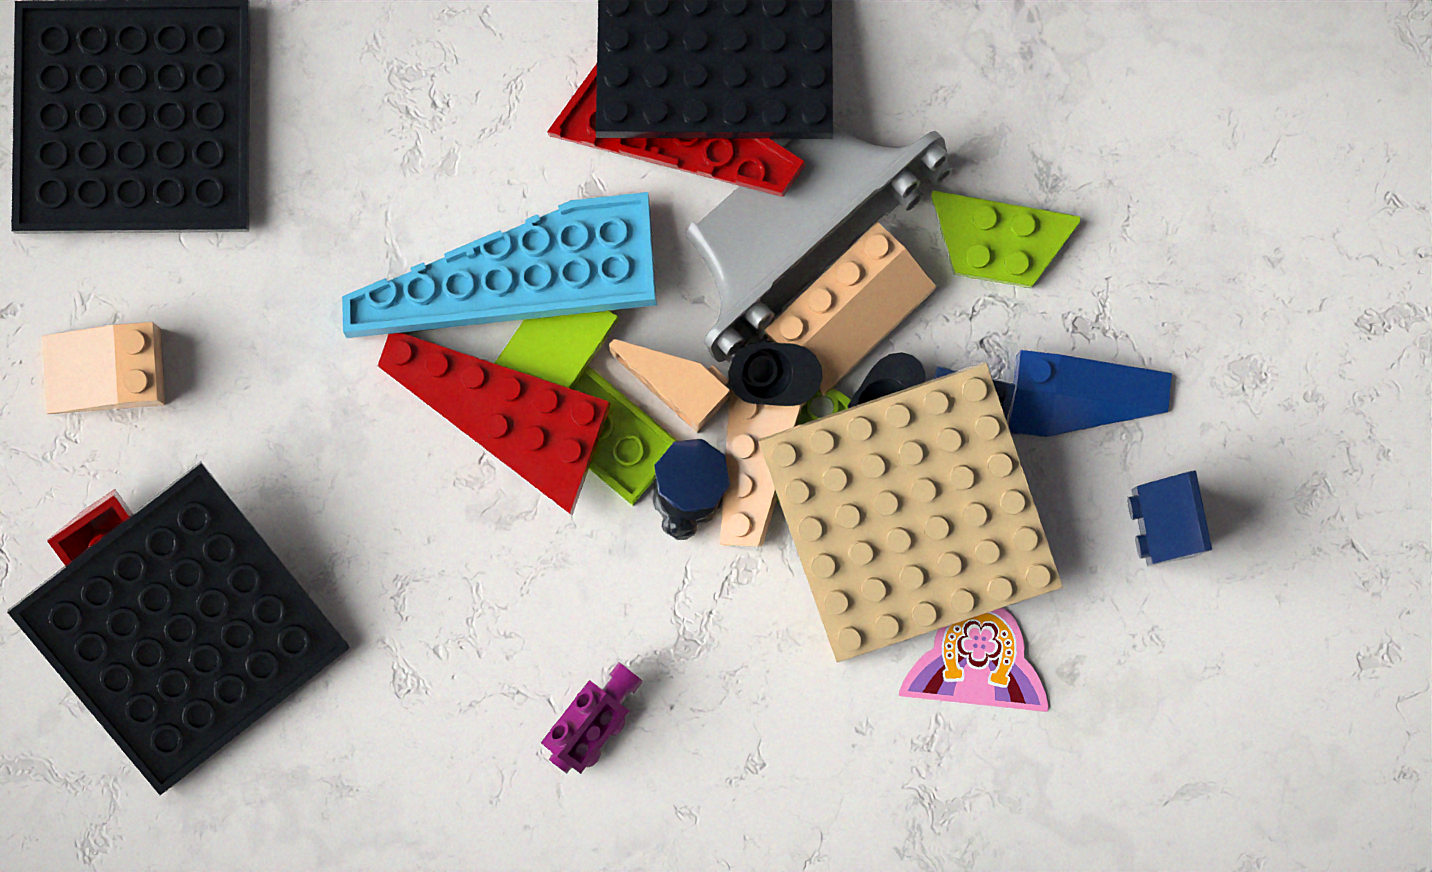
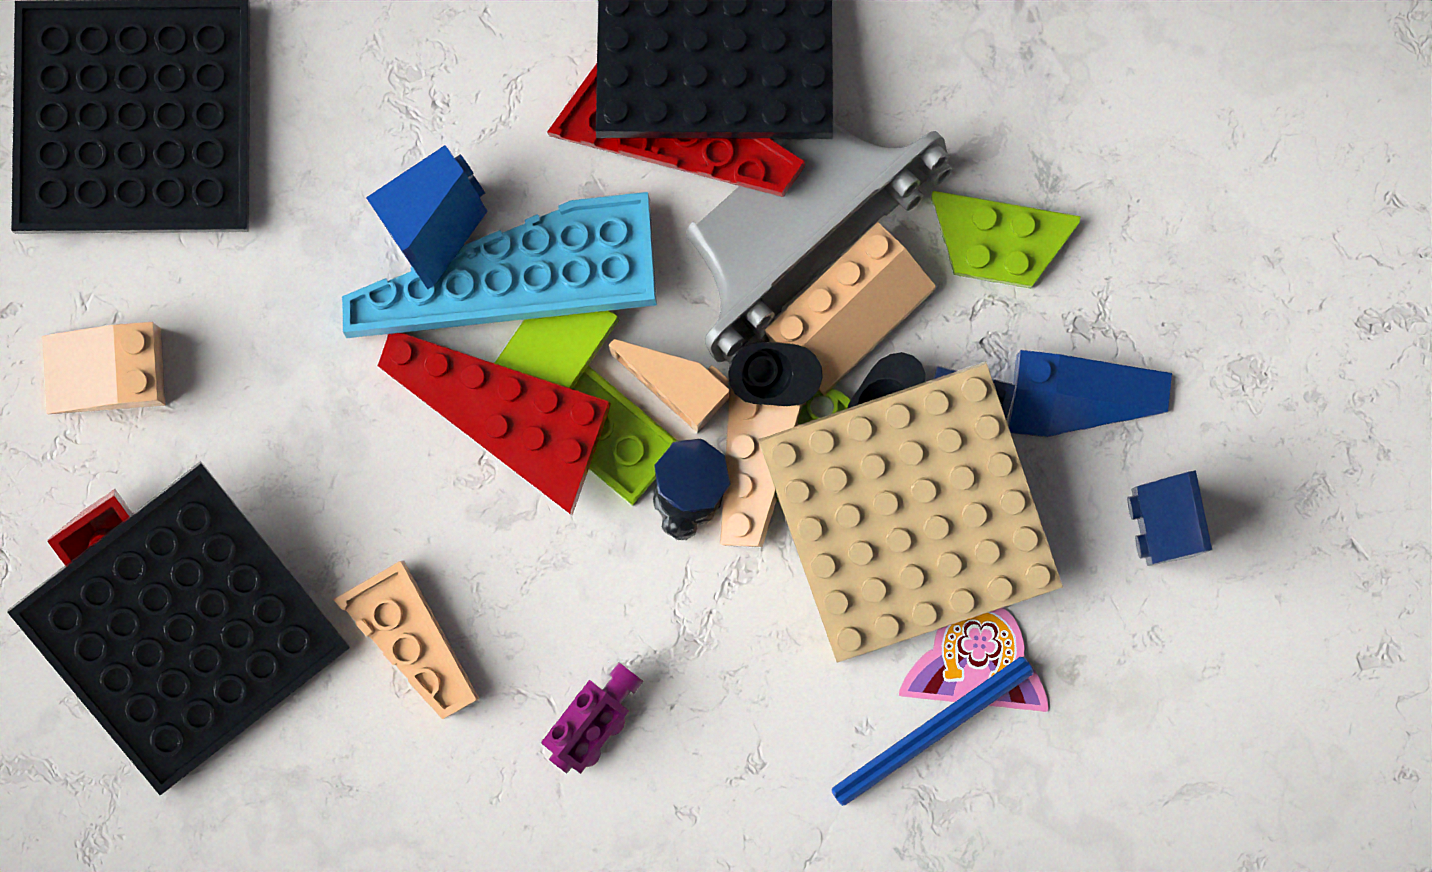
(405, 629): none -> light nougat wing
(431, 211): none -> blue slope
(932, 731): none -> blue axle

